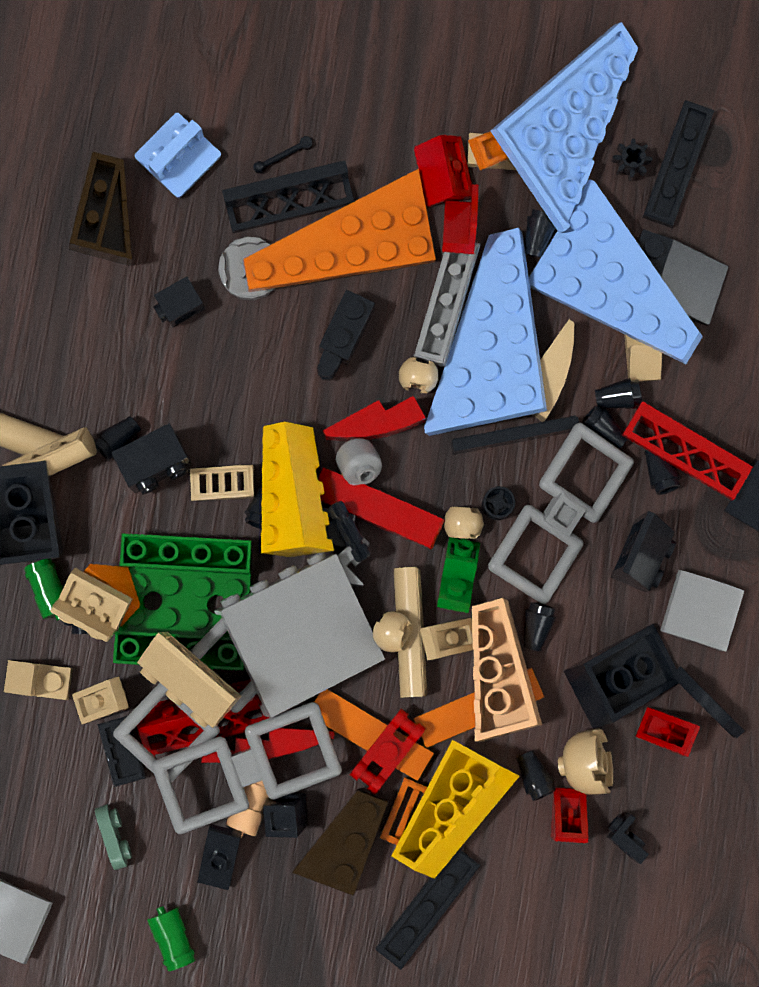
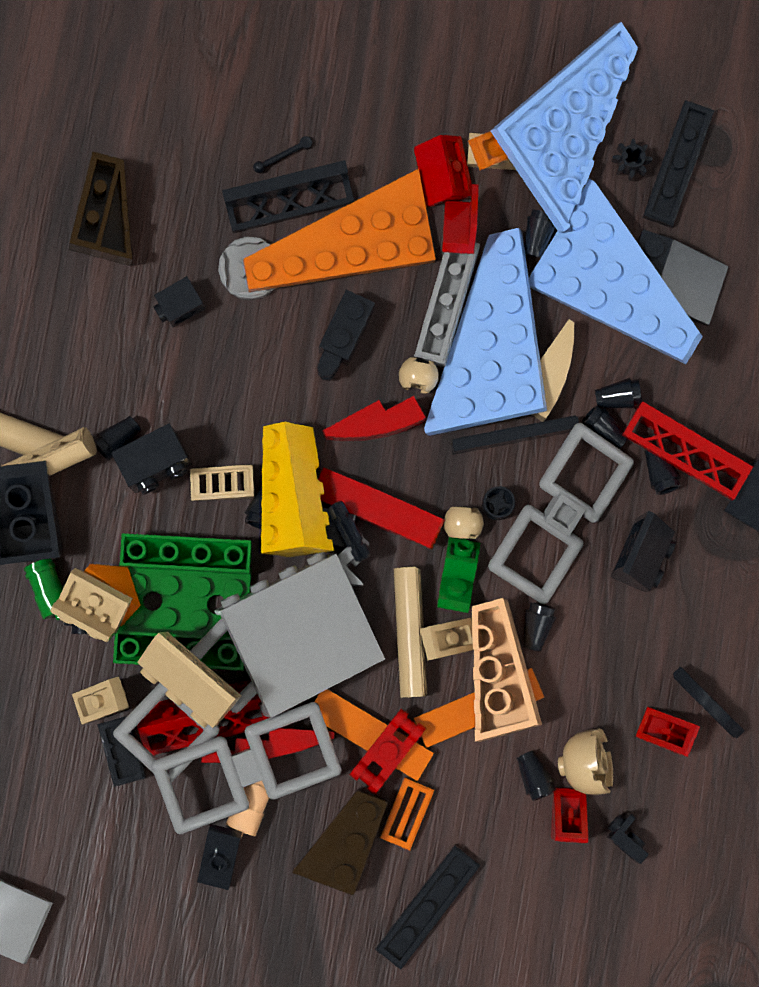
(38, 680): tan slope -> none
(117, 849): sand green plate -> none
(170, 936): green piece -> none
(178, 155): light blue bracket -> none
(286, 816): black brick -> none
(358, 461): light grey head -> none
(392, 631): tan piece -> none
(451, 808): yellow wedge -> none
(622, 676): black slope -> none
(642, 361): tan slope -> none
(702, 610): light grey slope -> none

